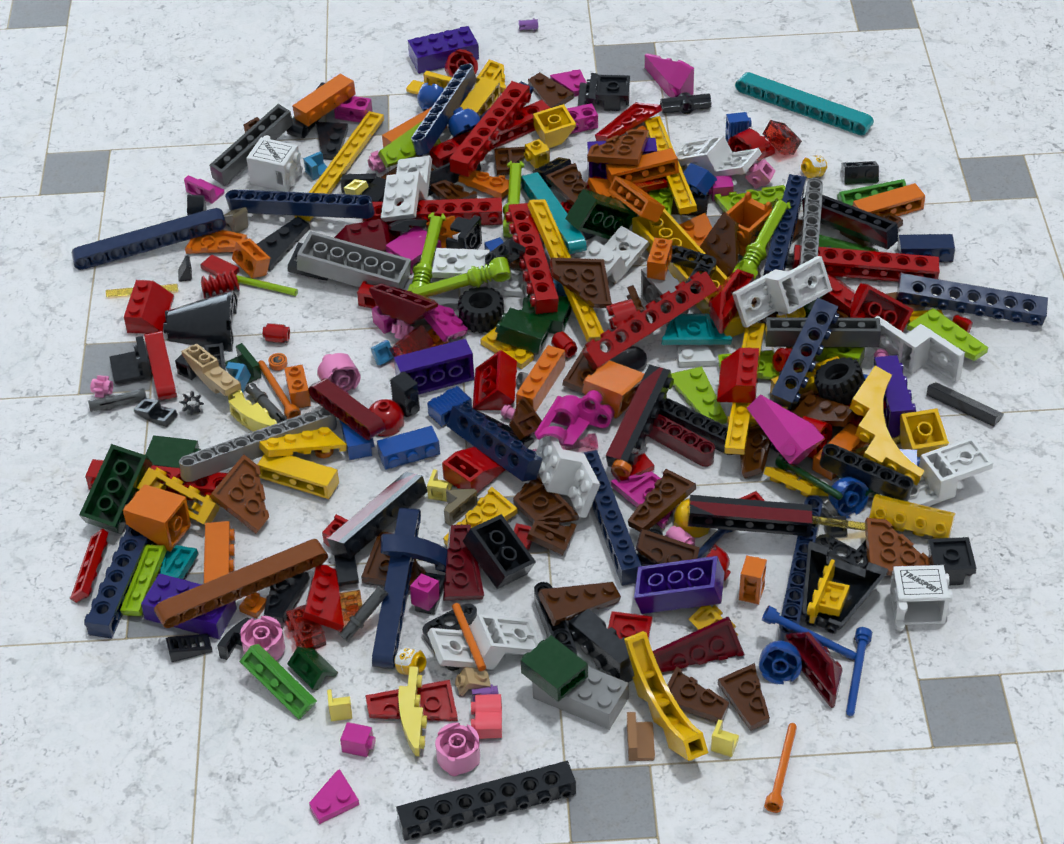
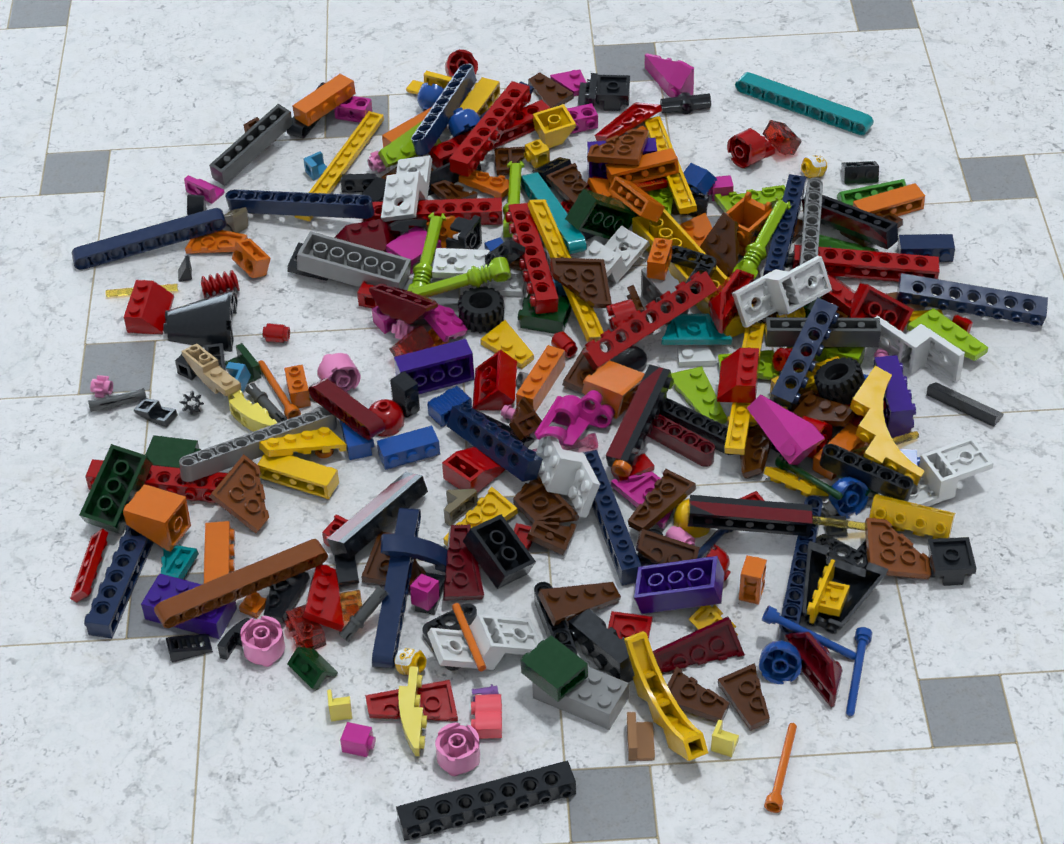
(132, 364): black bracket -> none
(143, 579): lime plate -> none
(160, 365): red beam -> none
(209, 507): yellow brick -> none
(217, 265): red tile -> none
(266, 285): lime bar -> none
(274, 164): white container -> none
(277, 361): orange tile -> none
(278, 681): bright green slope -> none
(282, 240): black wing -> none
(331, 138): black wing -> none
(333, 798): dark pink wing -> none
(356, 187): light yellow panel -> none
(382, 353): dark azure tile -> none
(433, 50): dark purple brick -> none
(437, 488): light yellow panel -> none
(471, 679): tan bracket -> none
(494, 71): yellow wing -> none
(523, 330): dark green brick -> none
(528, 24): medium lavender pin -> none
(717, 156): white bracket -> none
(736, 123): blue brick -> none
(760, 174): bright pink brick -> none
(920, 595): white container -> none
(922, 431): yellow slope -> none

